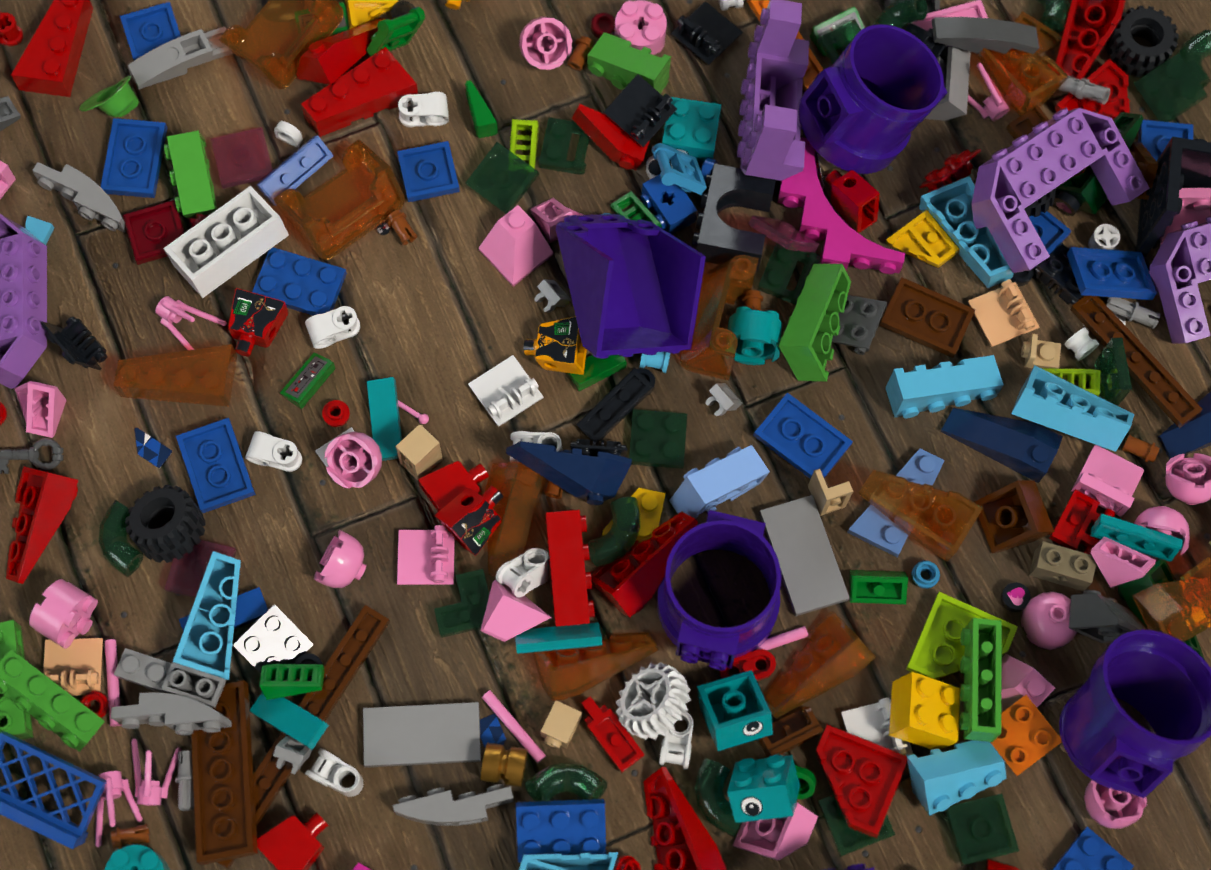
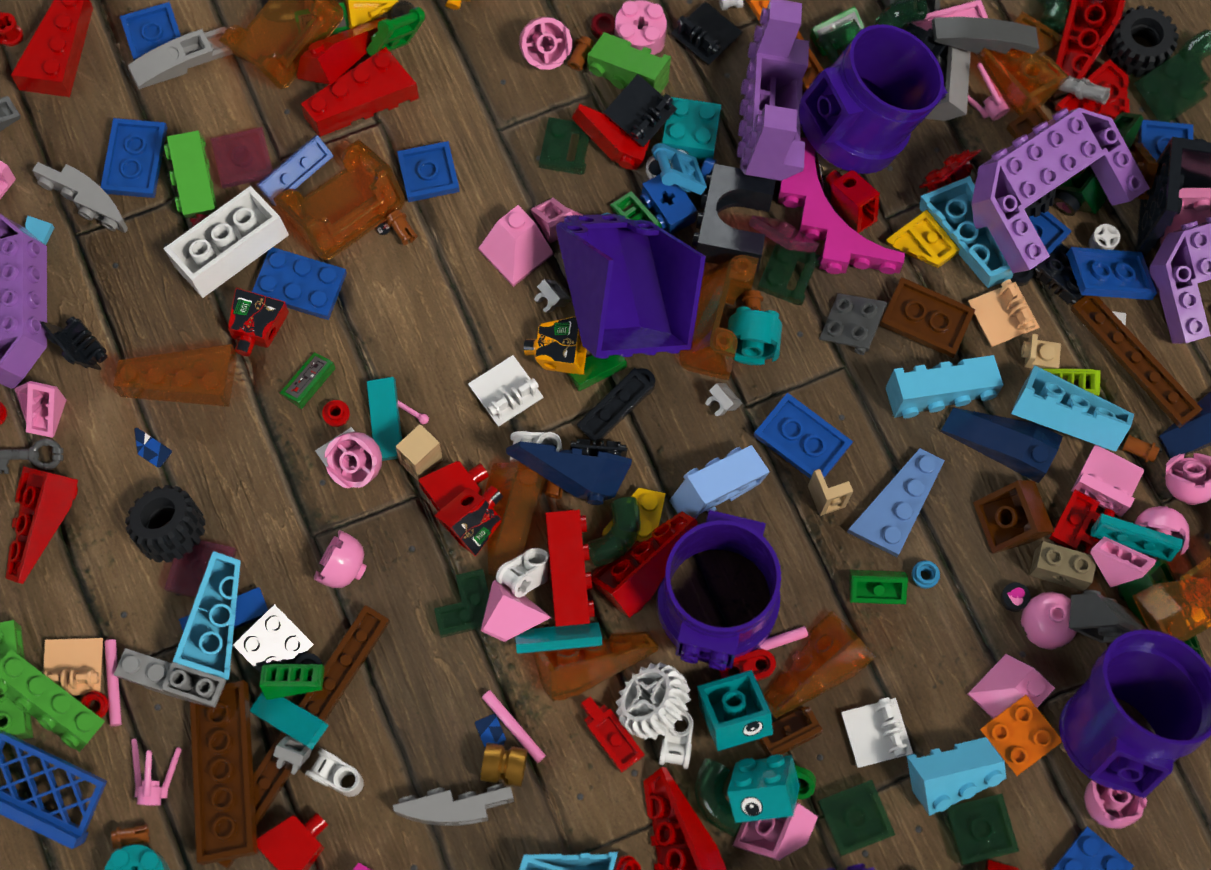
(63, 613): bright pink brick -> none
(112, 790): bright pink plant -> none
(114, 100): bright green piece -> none
(114, 540): clear green cylinder -> none
(153, 230): dark red plate -> none
(172, 710): light grey slope -> none
(174, 311): bright pink plant -> none
(185, 781): light grey axle -> none
(215, 465): blue plate -> none
(269, 451): white piece -> none
(288, 133): white tile -> none
(330, 328): white piece -> none
(421, 734): light grey tile -> none
(425, 557): bright pink hinge -> none
(427, 109): white piece -> none
(483, 120): green slope -> none
(502, 178): clear green plate -> none
(525, 125): lime slope -> none
(560, 725): tan brick -> none
(561, 827): blue plate -> none
(565, 778): clear green cylinder -> none
(657, 361): medium azure bush -> none
(658, 438): clear green plate -> none
(804, 555): light grey tile -> none
(815, 322): bright green wedge -> none
(861, 777): red plate -> none
(924, 711): yellow brick -> none
(927, 514): clear orange wedge -> none
(939, 644): lime plate -> none
(981, 680): bright green brick -> none
(1081, 344): white wheel -> none
(1114, 372): clear green plate -> none
(1133, 311): light grey axle -> none

